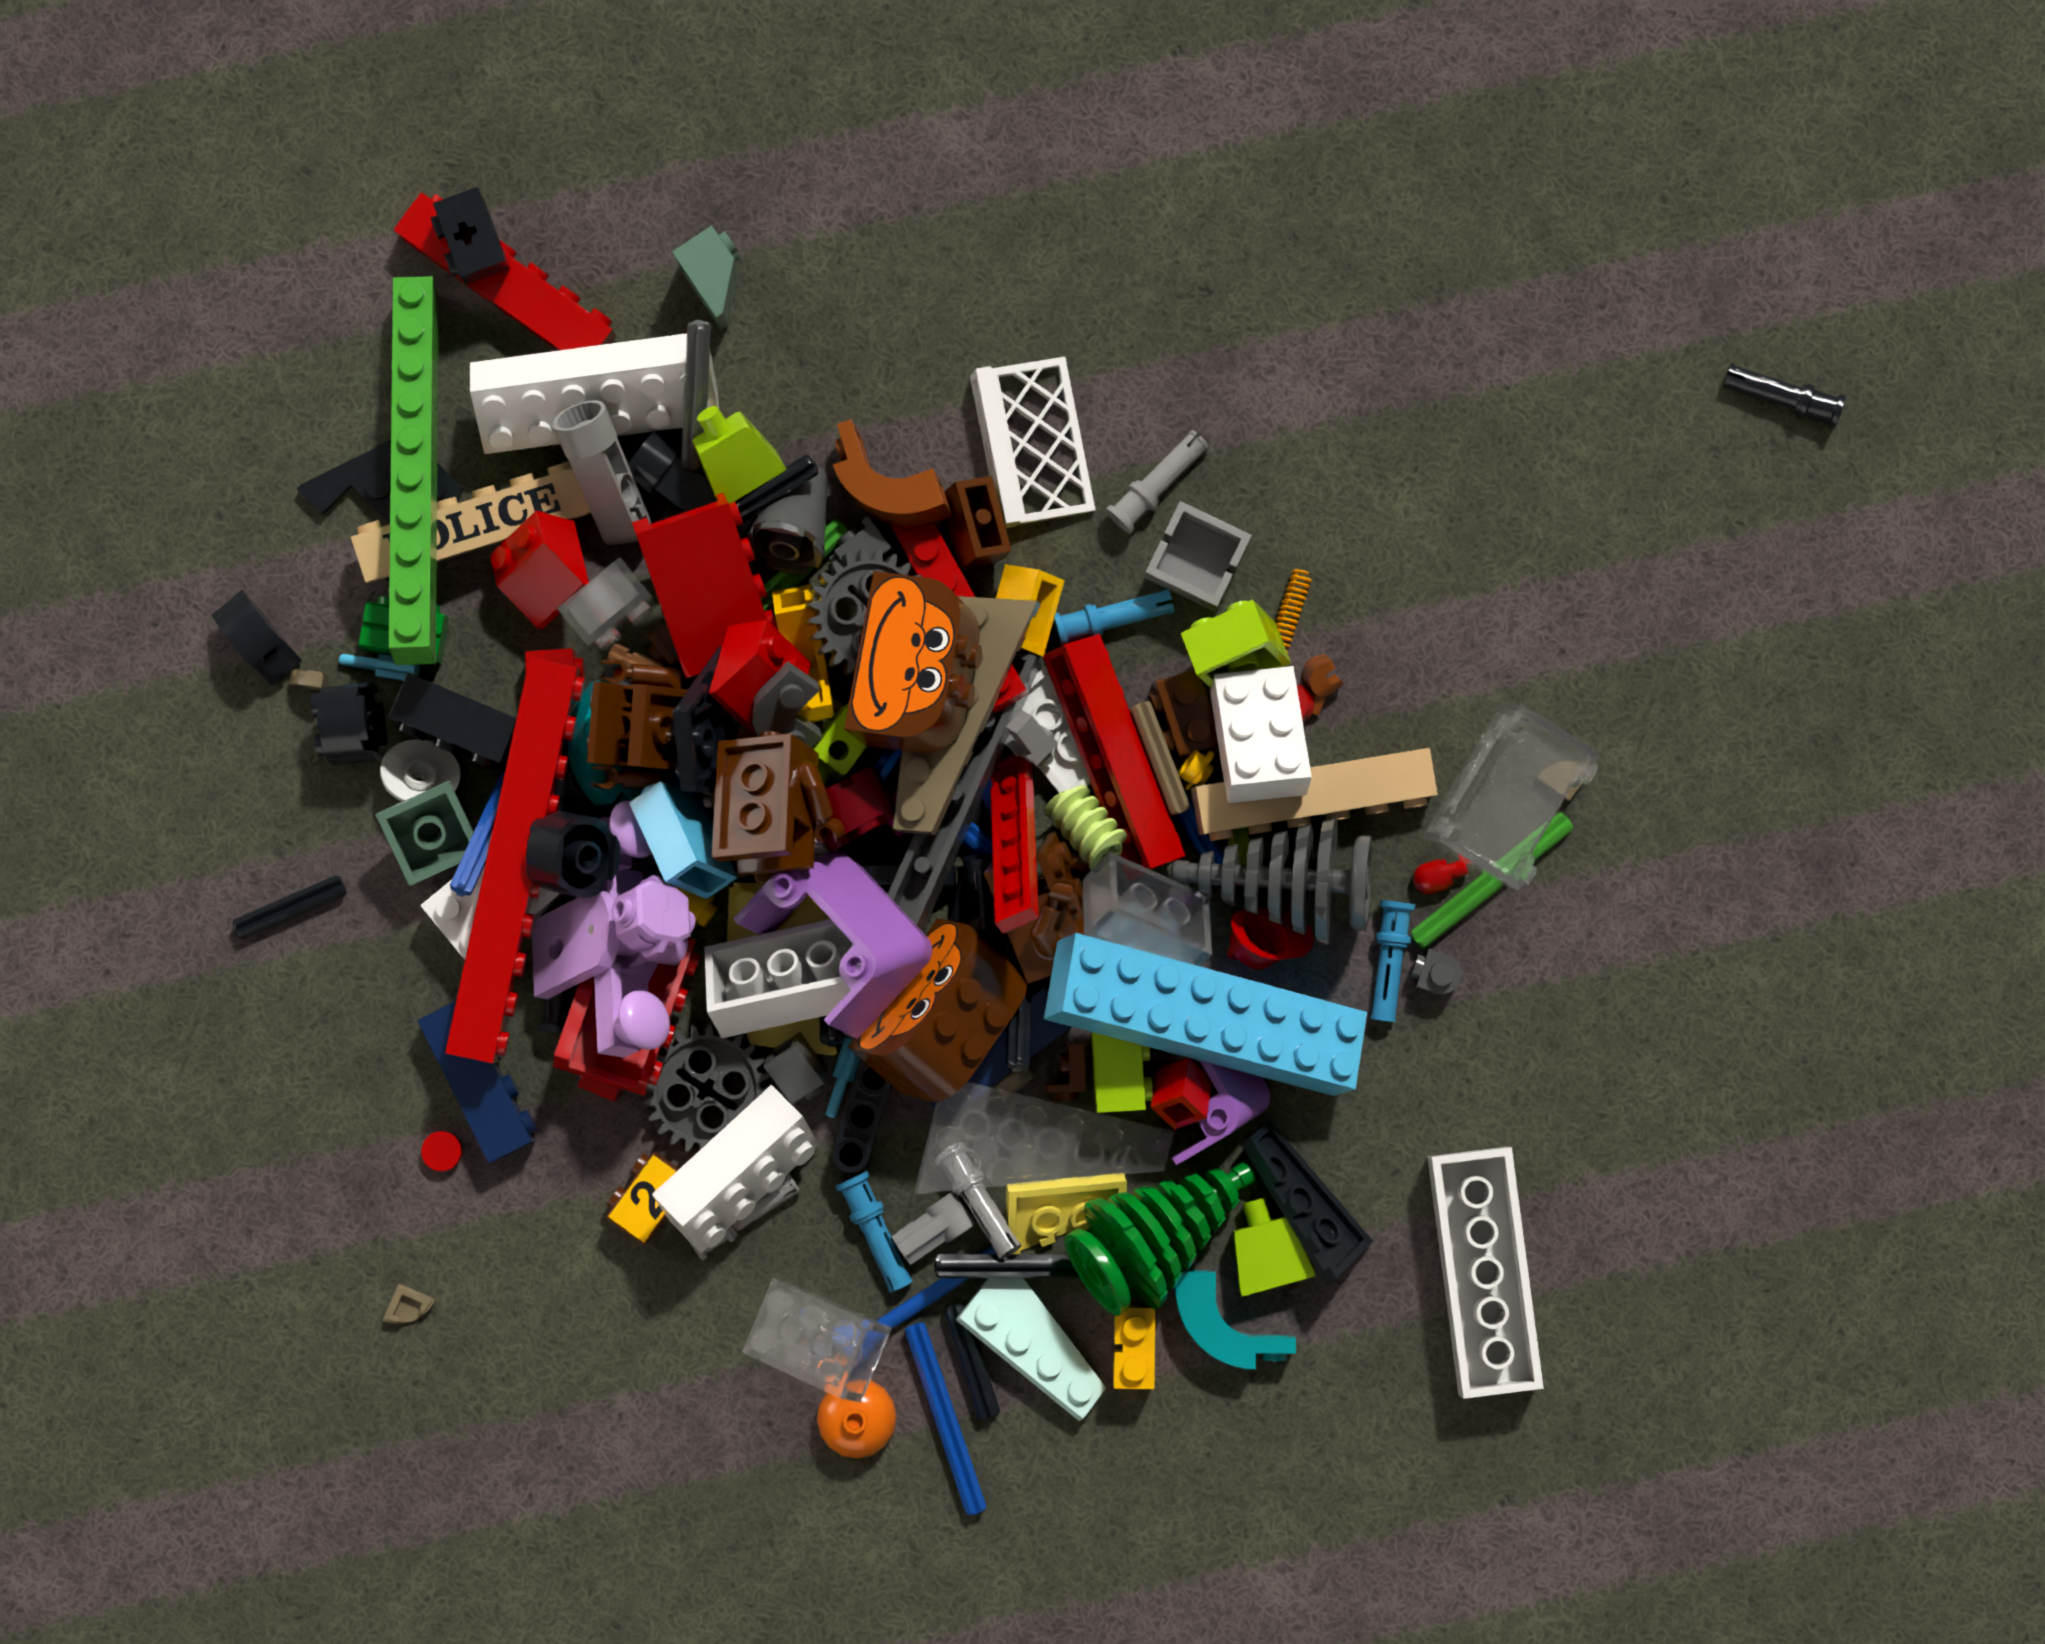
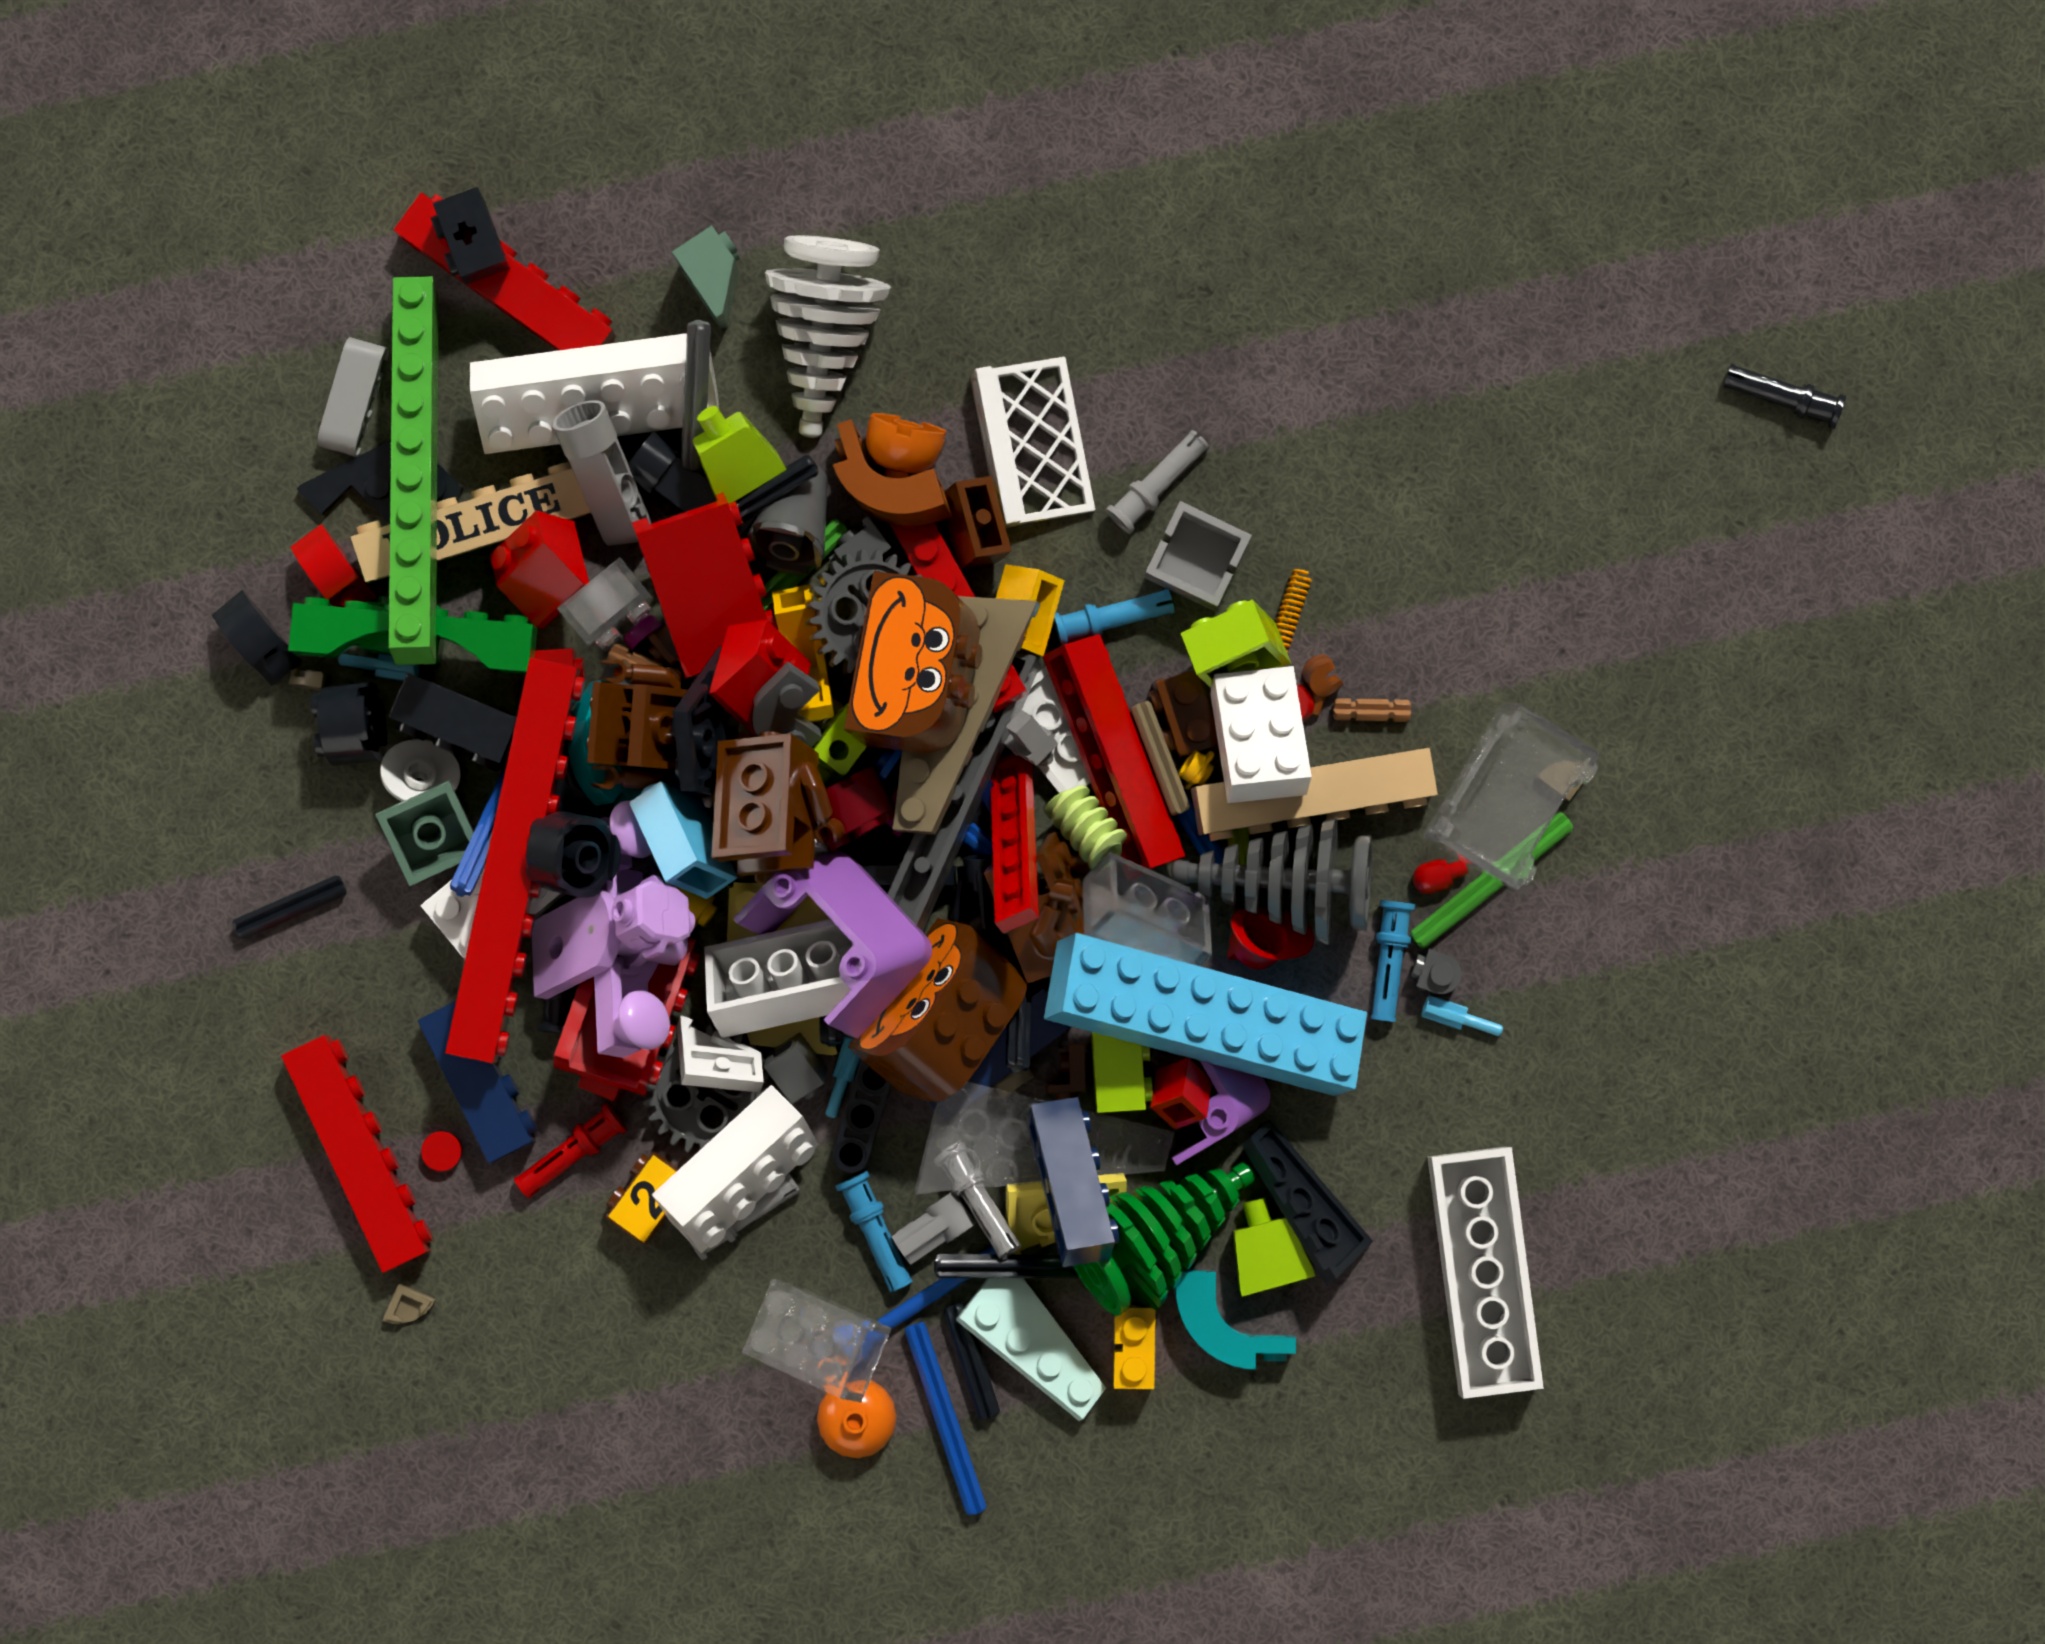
(331, 568): none -> red brick
(332, 630): none -> green arch
(351, 395): none -> light grey beam
(357, 1153): none -> red brick
(585, 1140): none -> red pin
(638, 634): none -> magenta tile
(717, 1060): none -> white wing
(828, 306): none -> white plant
(903, 444): none -> orange cylinder
(1071, 1182): none -> brick
(1372, 710): none -> medium nougat axle
(1456, 1016): none -> medium azure axle

